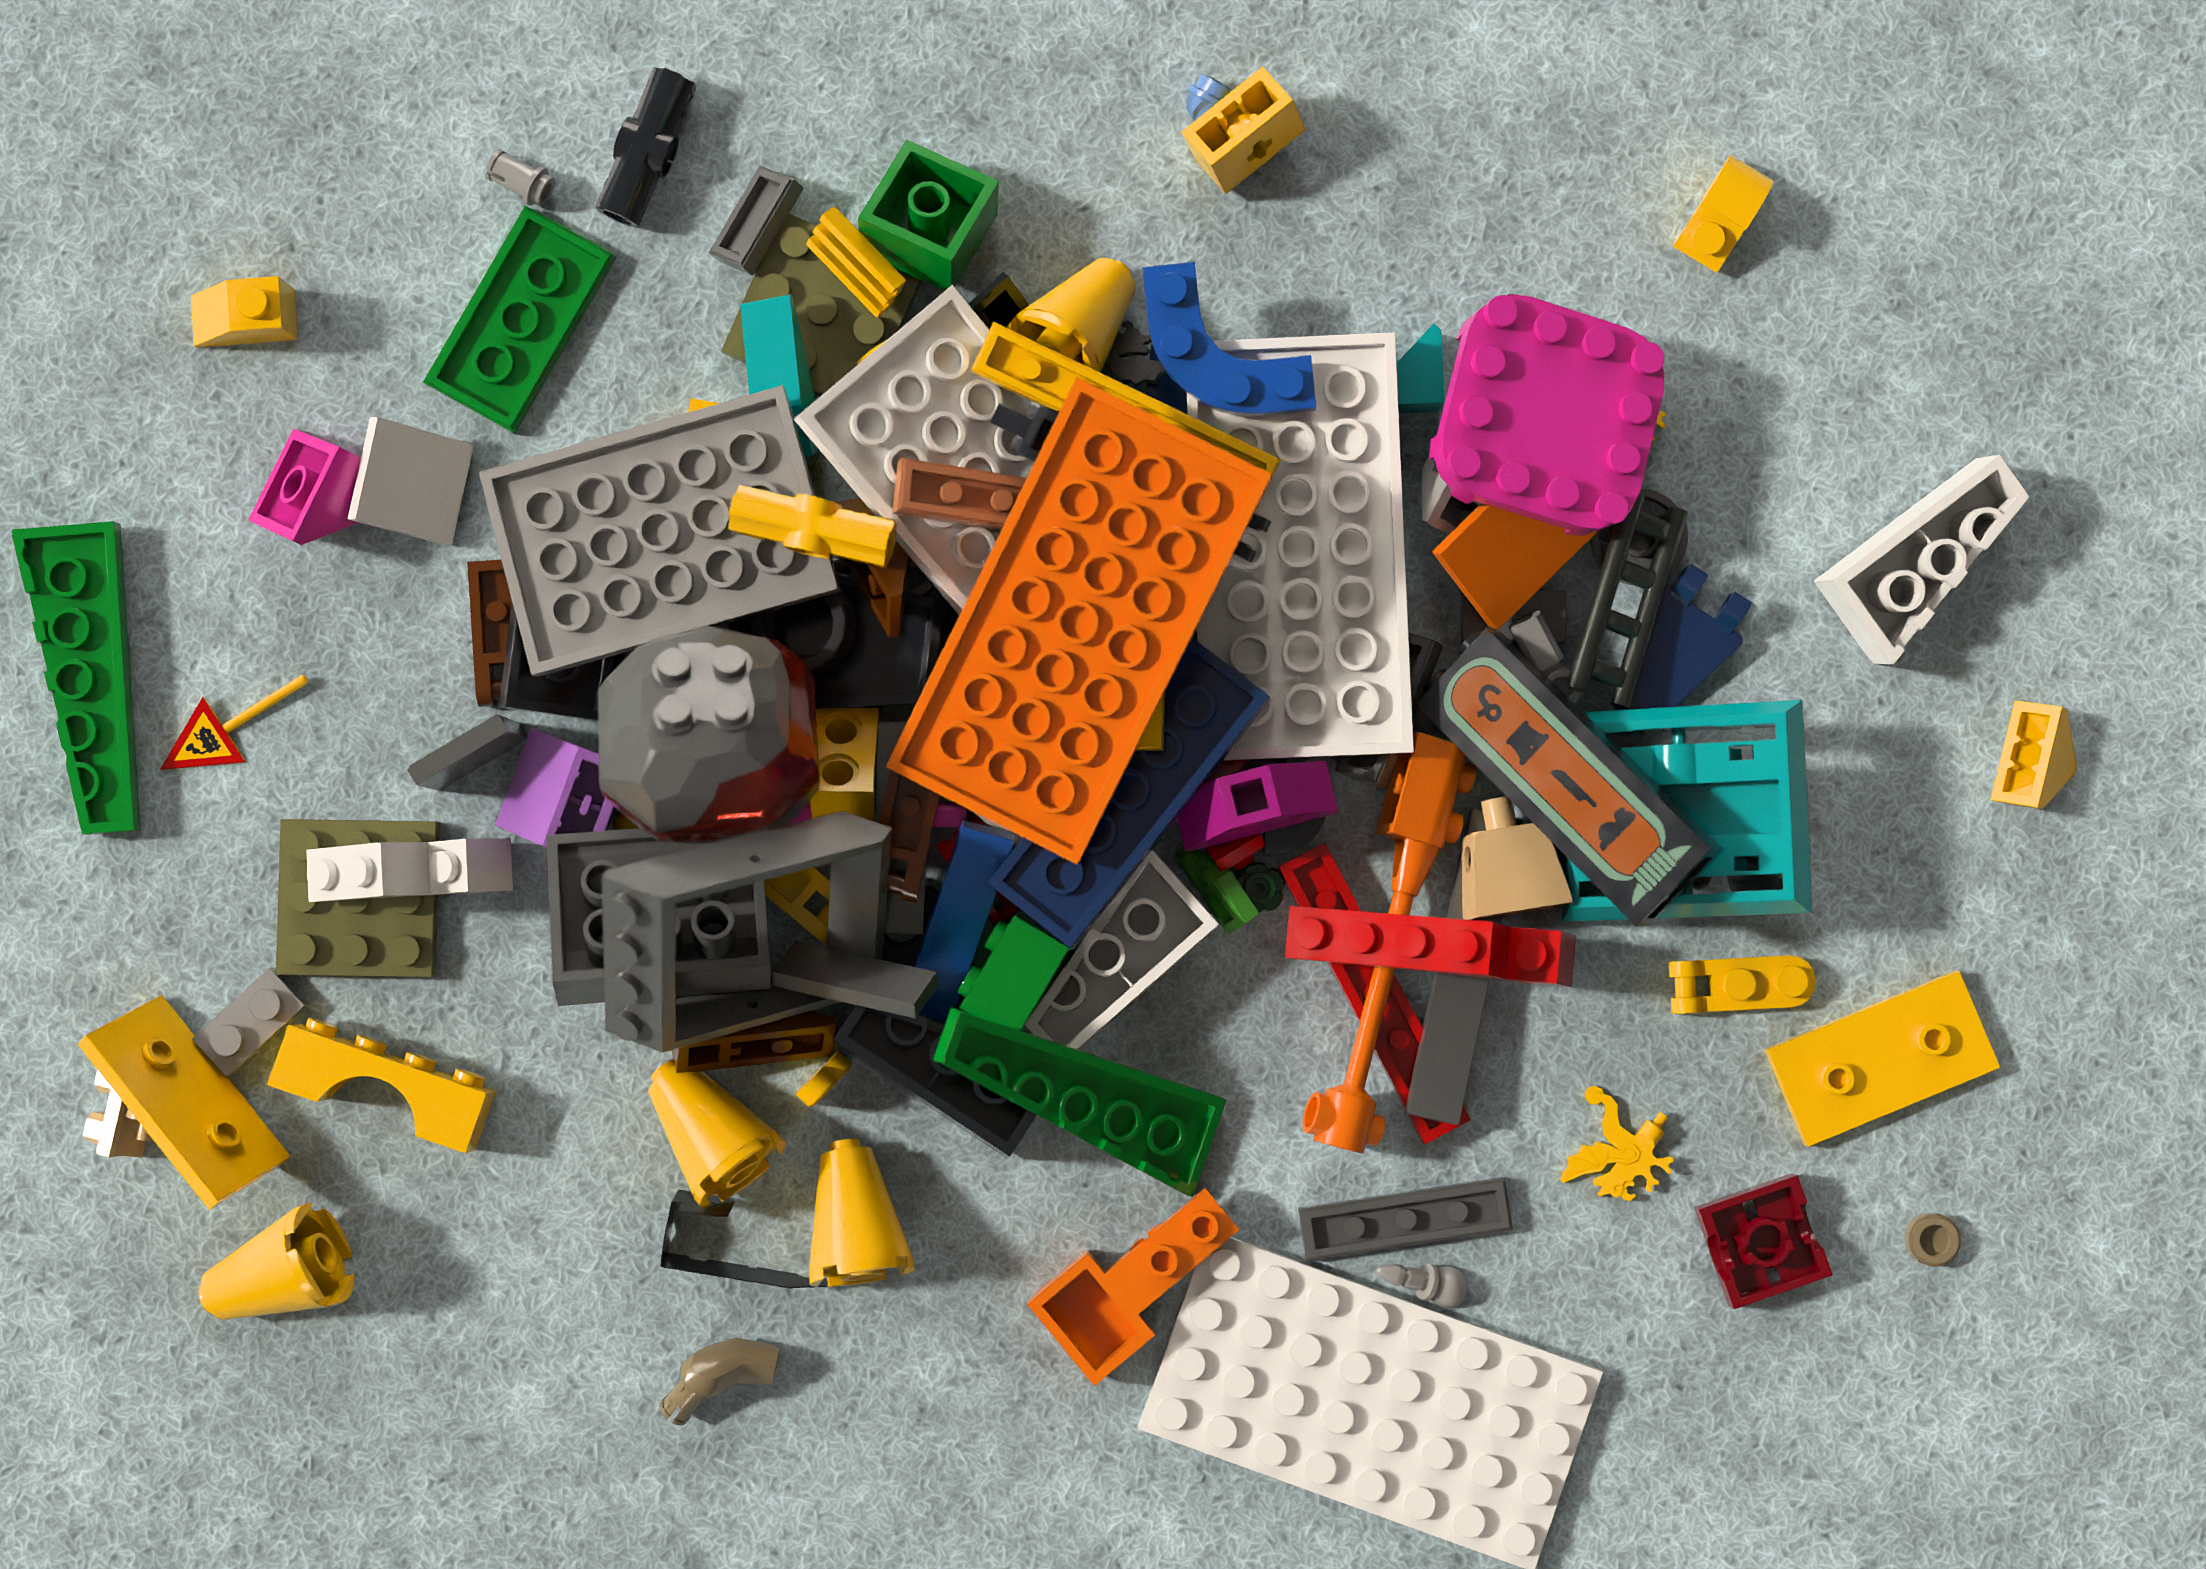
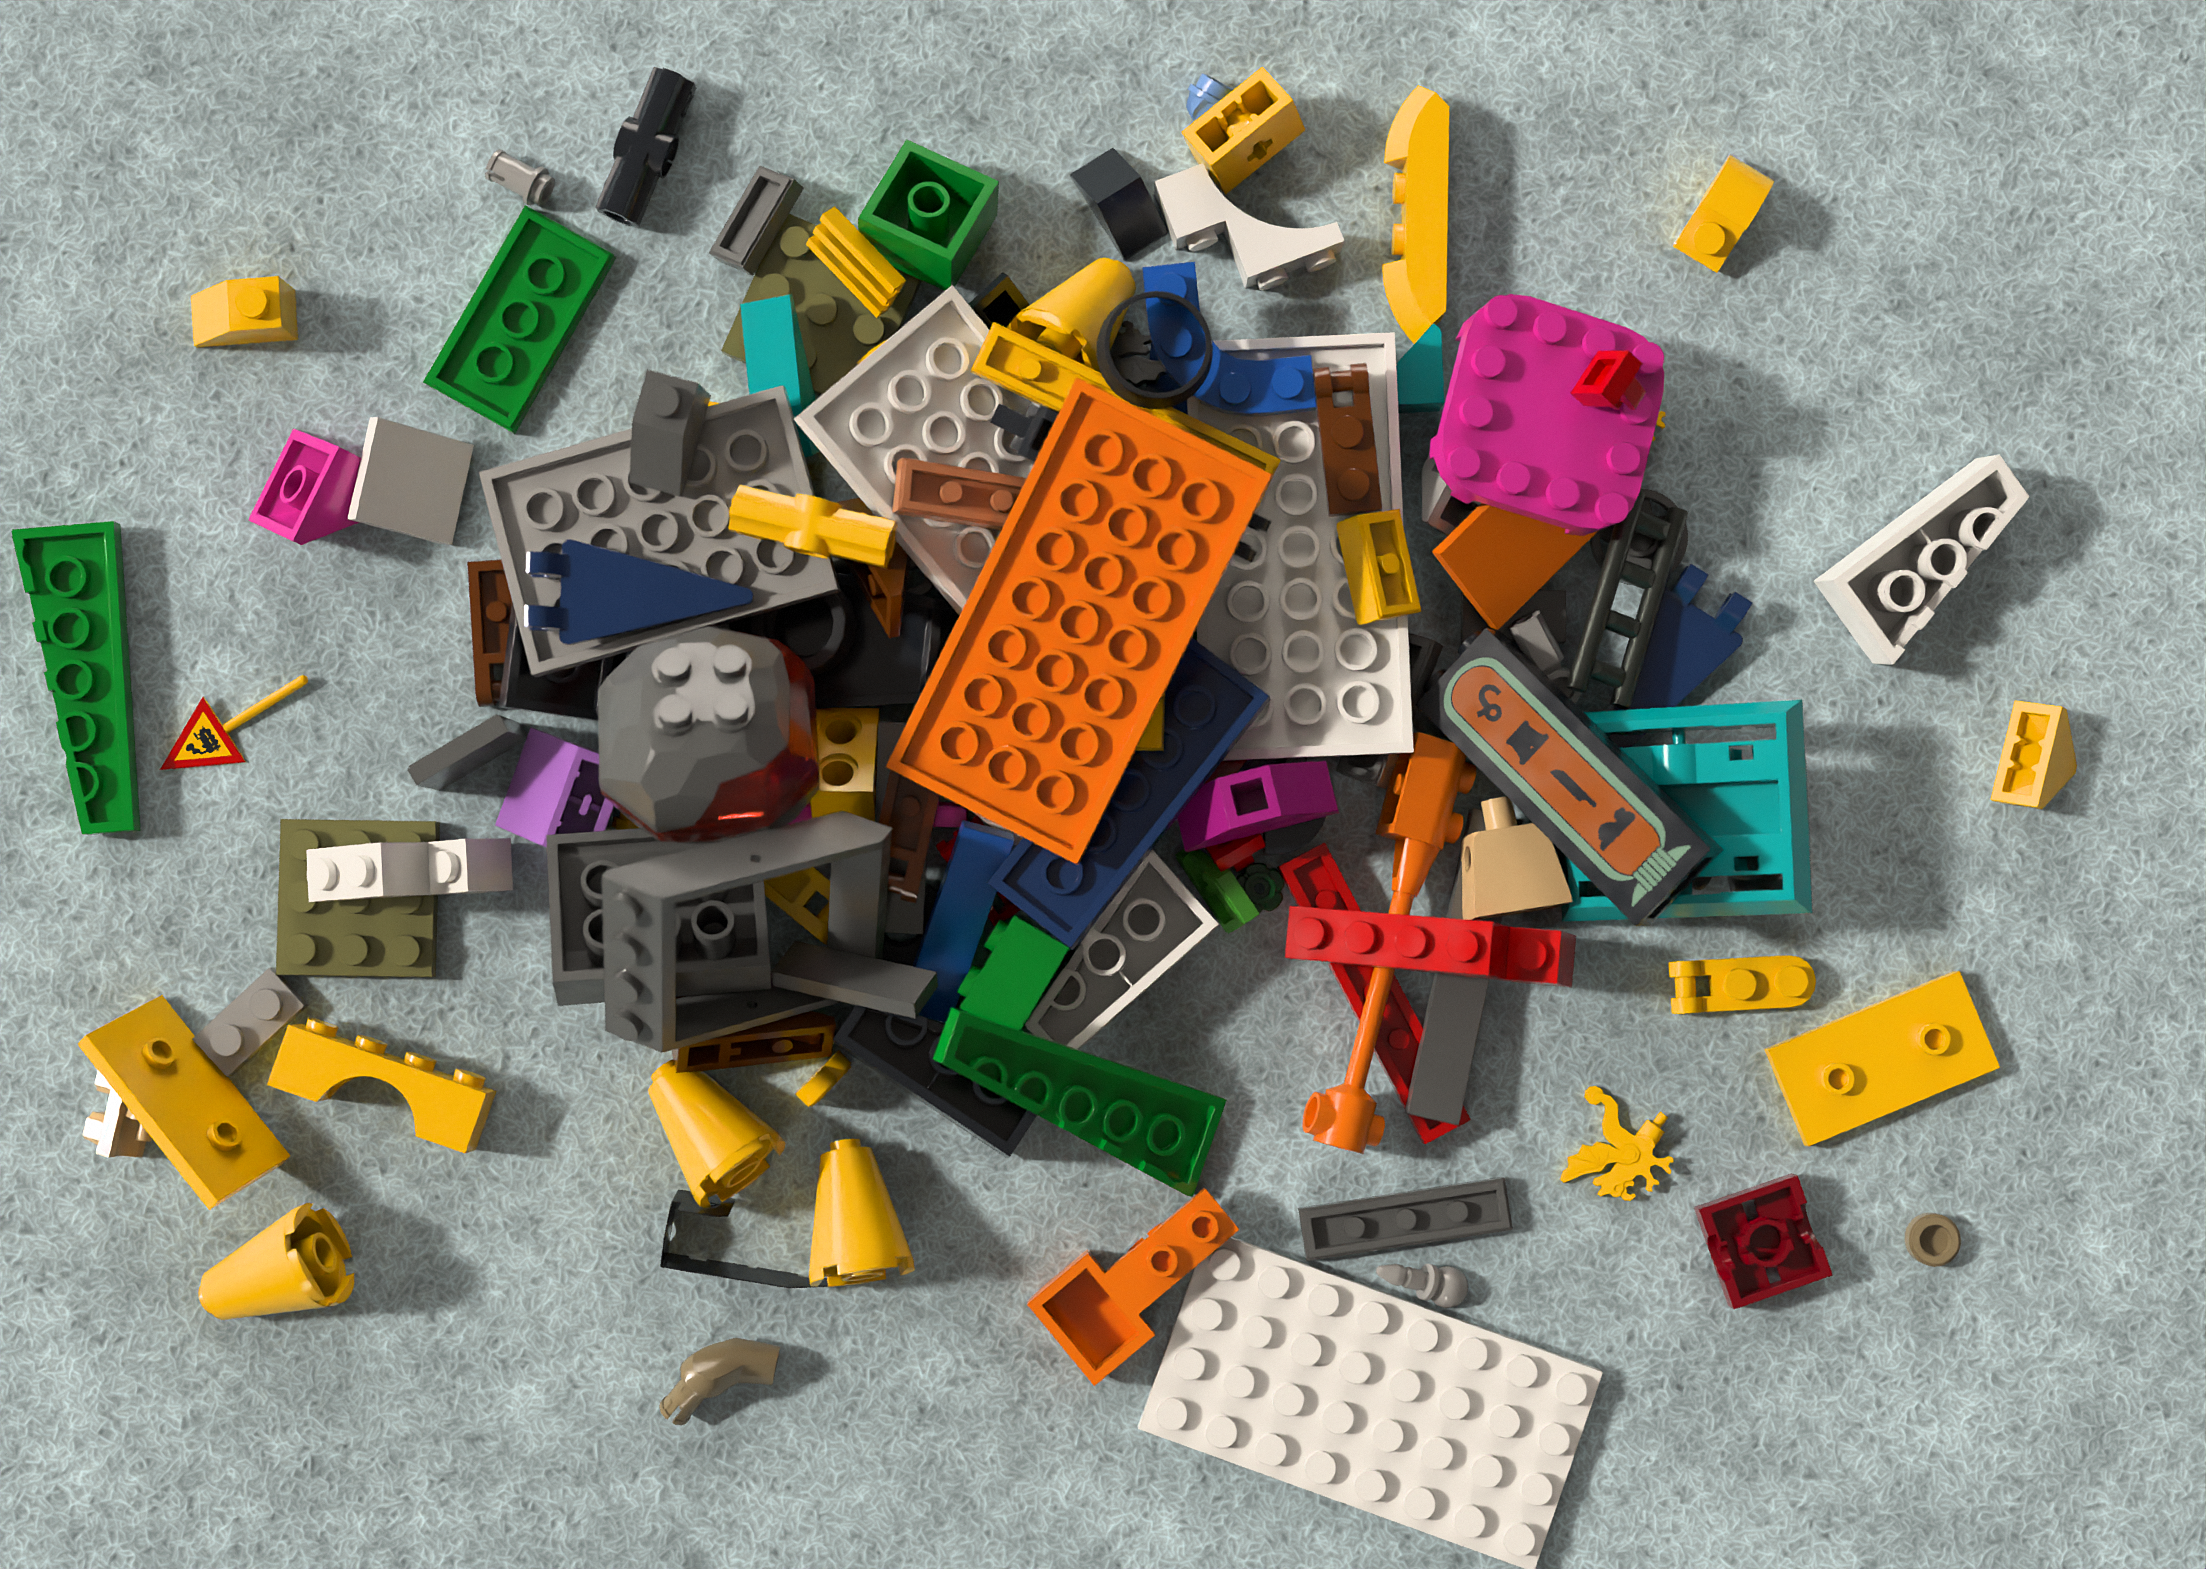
(619, 593): none -> dark blue flag
(666, 432): none -> dark grey slope
(1120, 203): none -> black slope
(1129, 392): none -> black tyre
(1262, 252): none -> white arch
(1347, 442): none -> reddish brown plate
(1378, 566): none -> yellow slope
(1421, 150): none -> yellow brick
(1610, 381): none -> red tile

